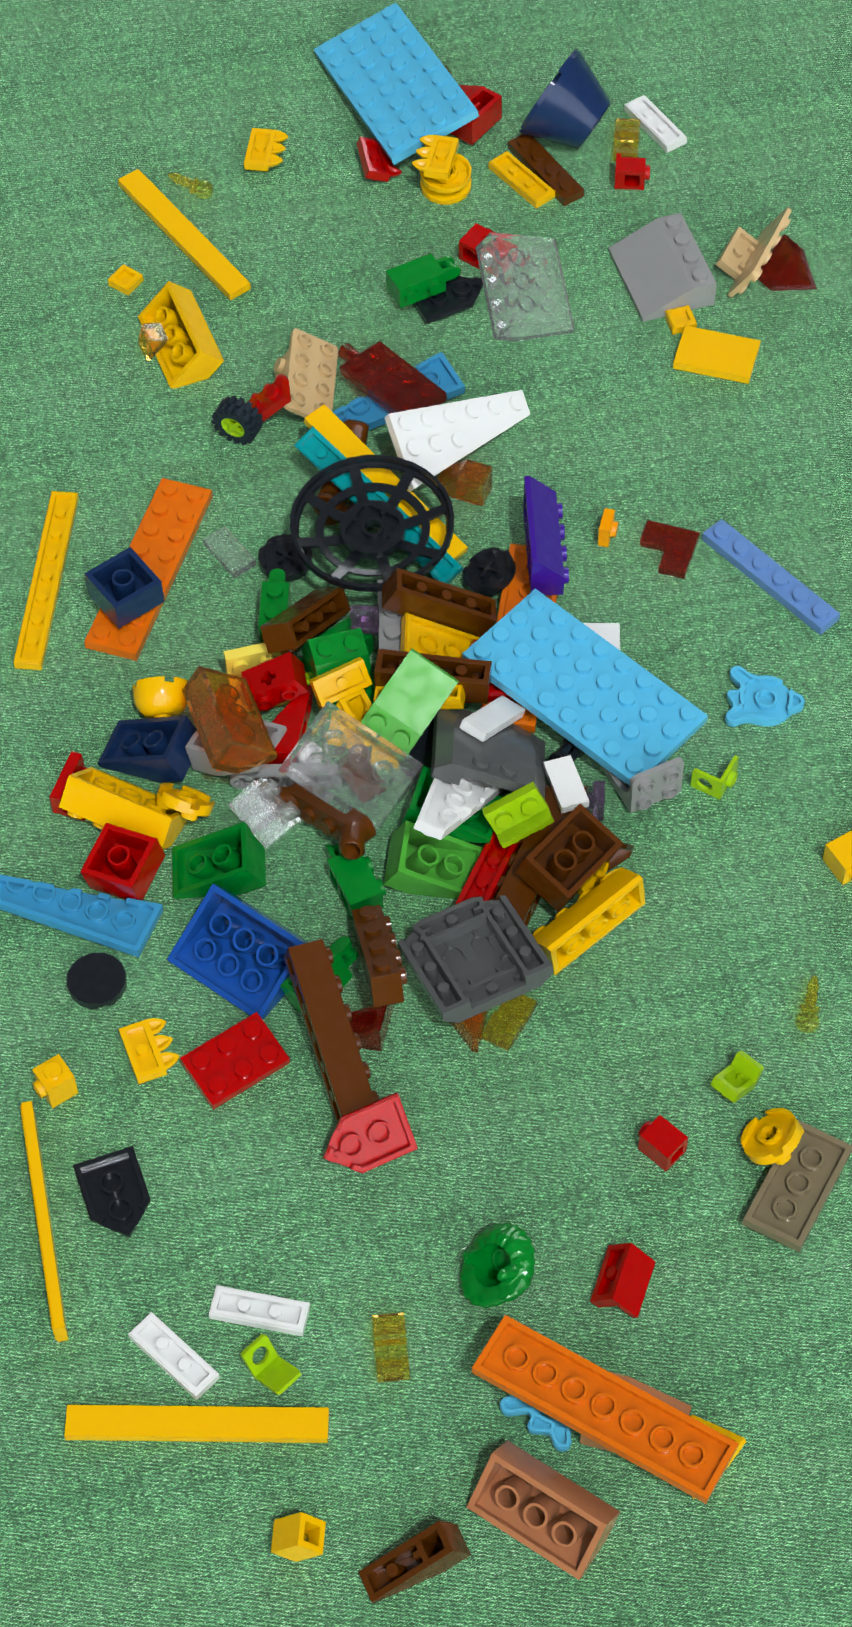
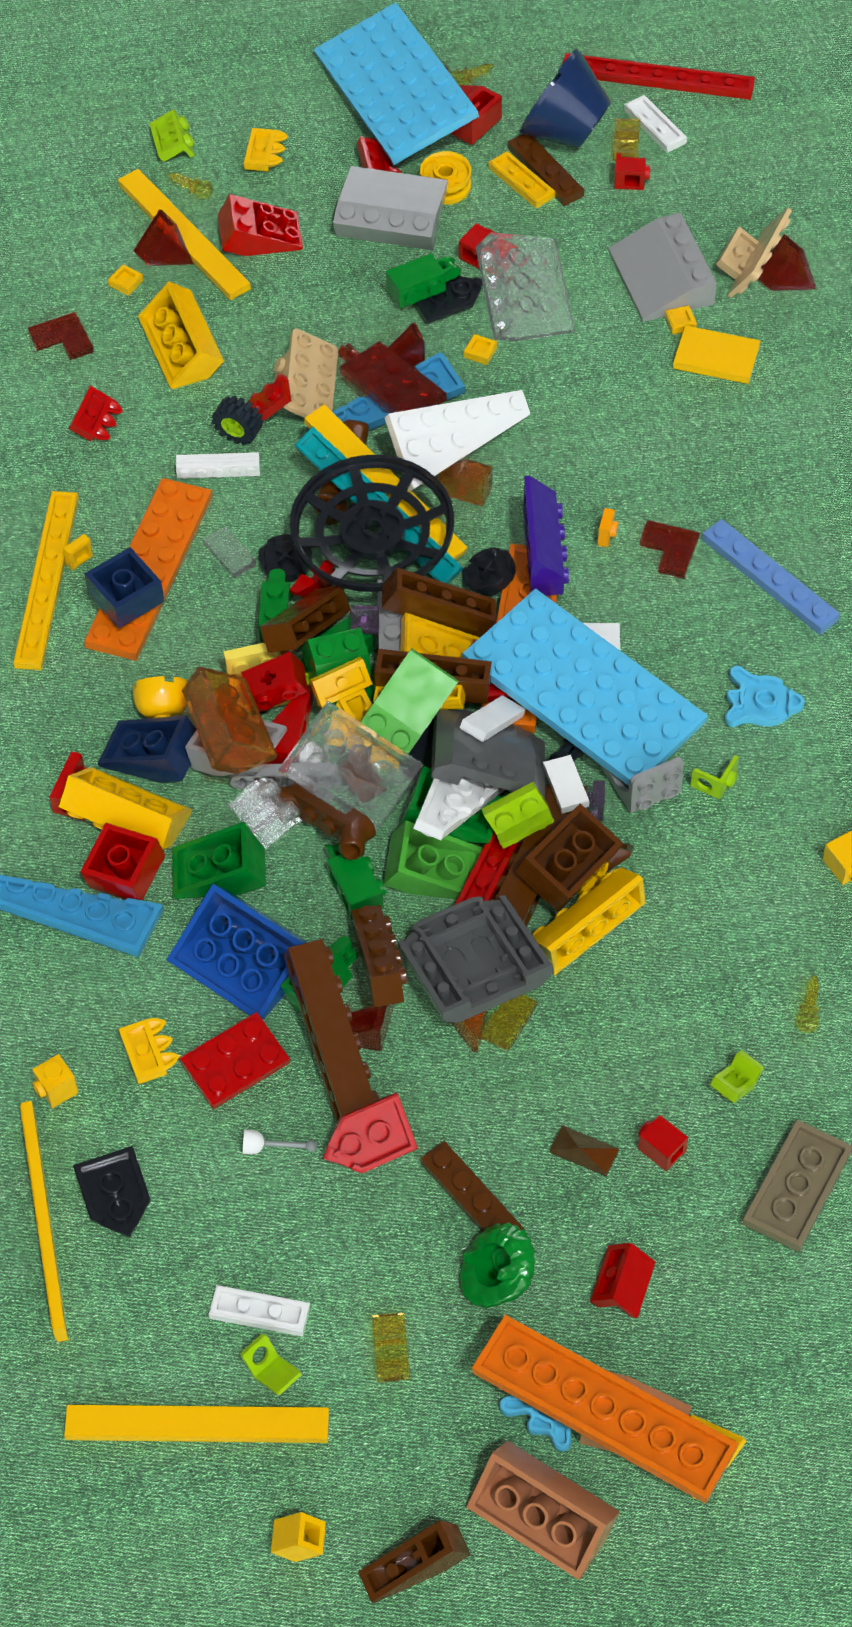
(62, 330): none -> clear red tile
(78, 552): none -> yellow tile
(94, 415): none -> red plate
(96, 980): black tile -> none
(151, 339): clear yellow slope -> none
(163, 243): none -> clear red slope
(172, 135): none -> lime bracket
(174, 1356): white tile -> none
(185, 800): yellow plate -> none
(218, 465): none -> white piece
(254, 1142): none -> hinge
(257, 227): none -> red slope
(305, 584): none -> red slope
(390, 208): none -> light grey slope
(410, 346): none -> clear red slope
(437, 156): yellow plate -> none
(465, 1188): none -> reddish brown plate
(466, 75): none -> clear yellow bar
(480, 349): none -> yellow tile
(584, 1150): none -> reddish brown slope
(670, 77): none -> red tile
(785, 1135): yellow plate -> none

